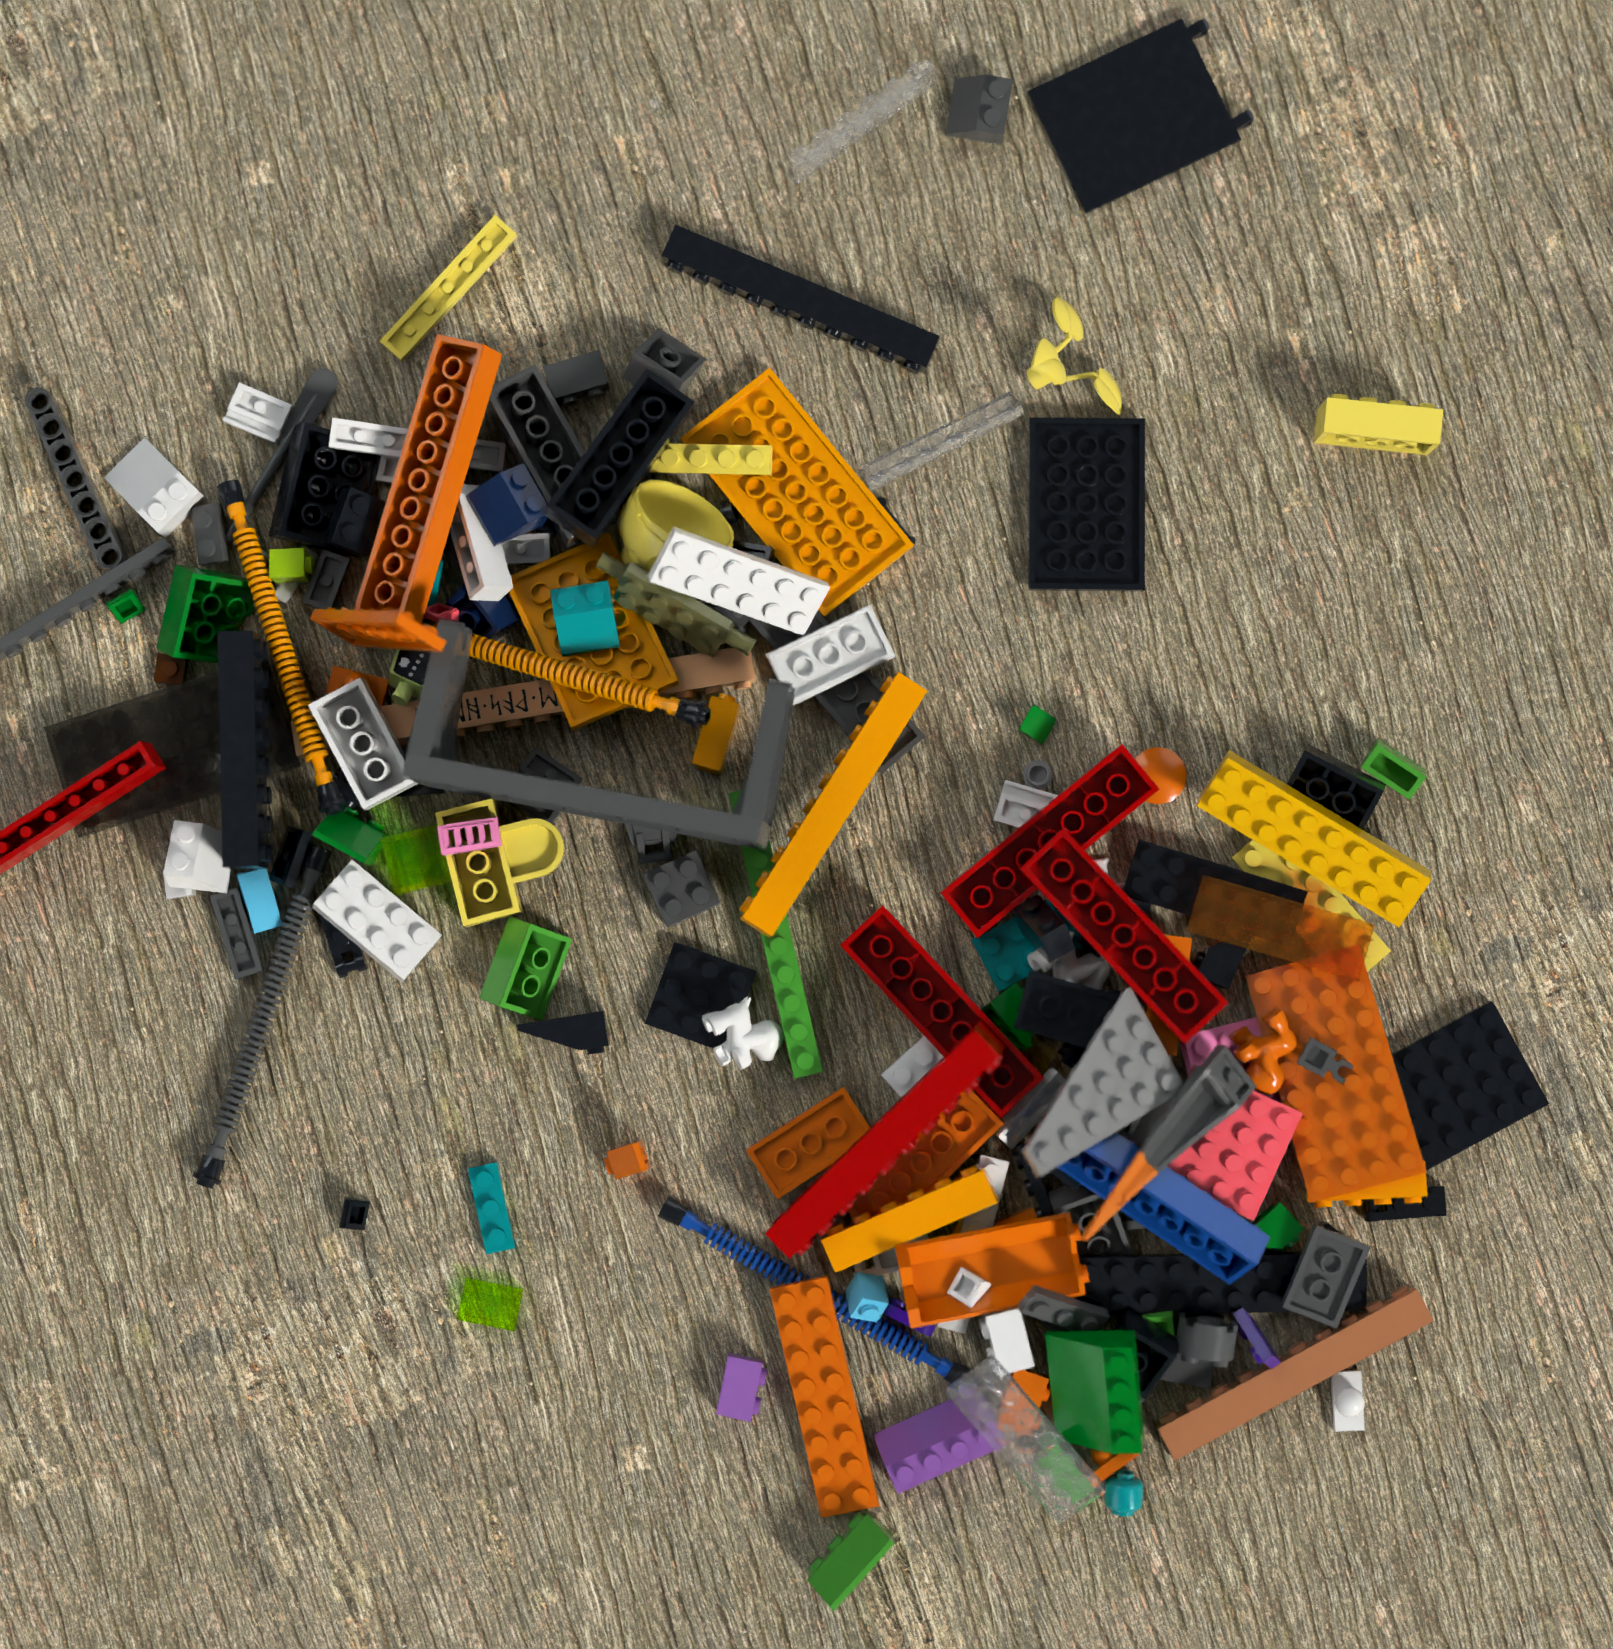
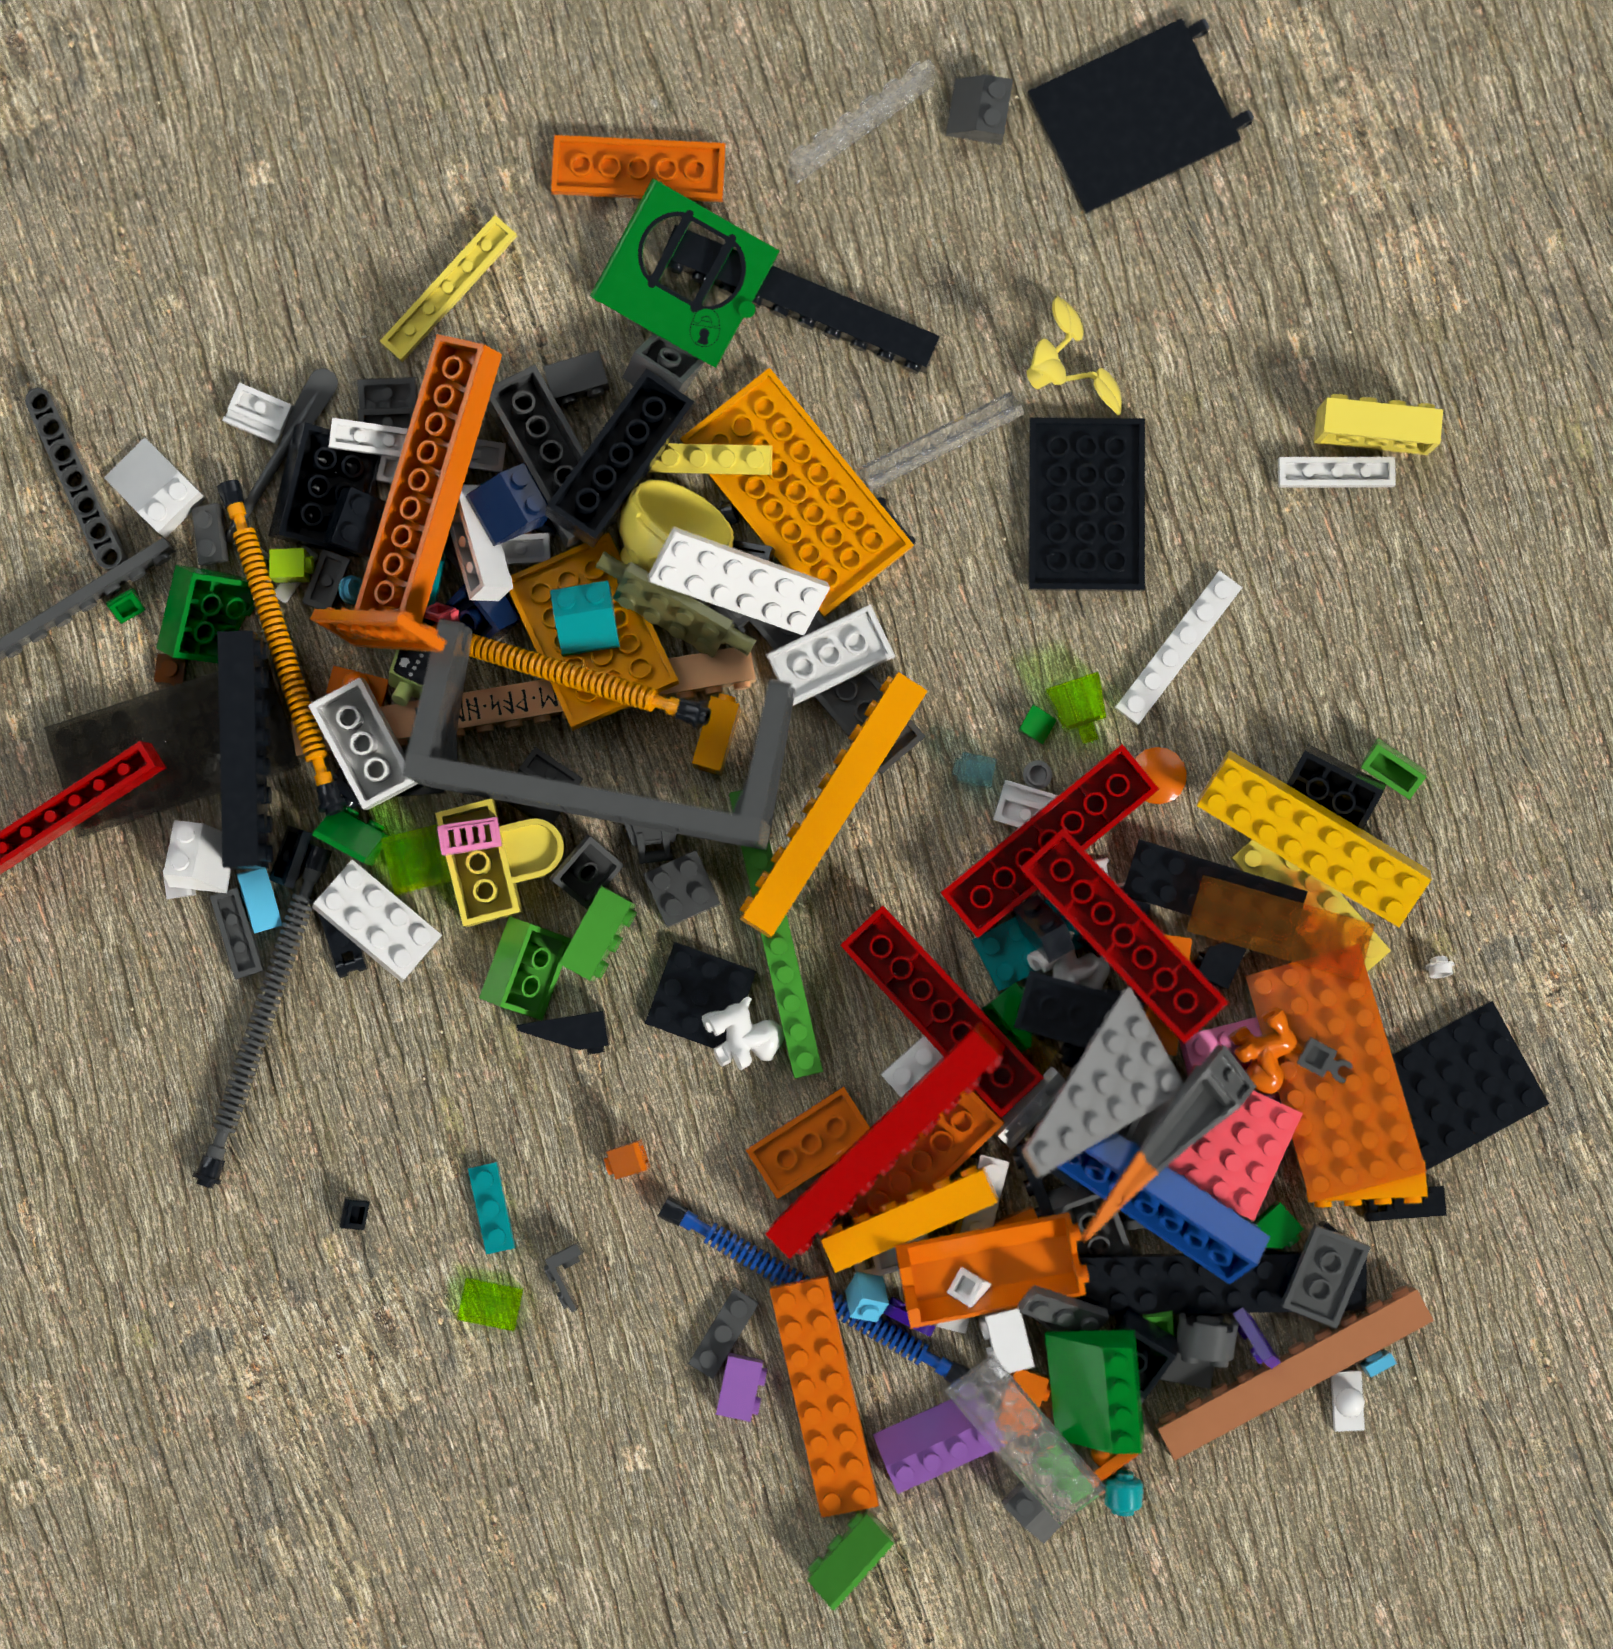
(349, 589): none -> medium azure plate
(387, 401): none -> dark grey slope
(567, 1258): none -> dark grey bracket
(586, 871): none -> dark grey slope
(598, 935): none -> bright green brick
(627, 166): none -> orange plate
(644, 300): none -> green door
(723, 1333): none -> dark grey plate
(974, 770): none -> clear light blue brick
(1030, 1512): none -> dark grey slope
(1078, 705): none -> clear neon green torso
(1178, 648): none -> white plate
(1336, 472): none -> white plate
(1377, 1363): none -> medium azure plate
(1440, 967): none -> white plate

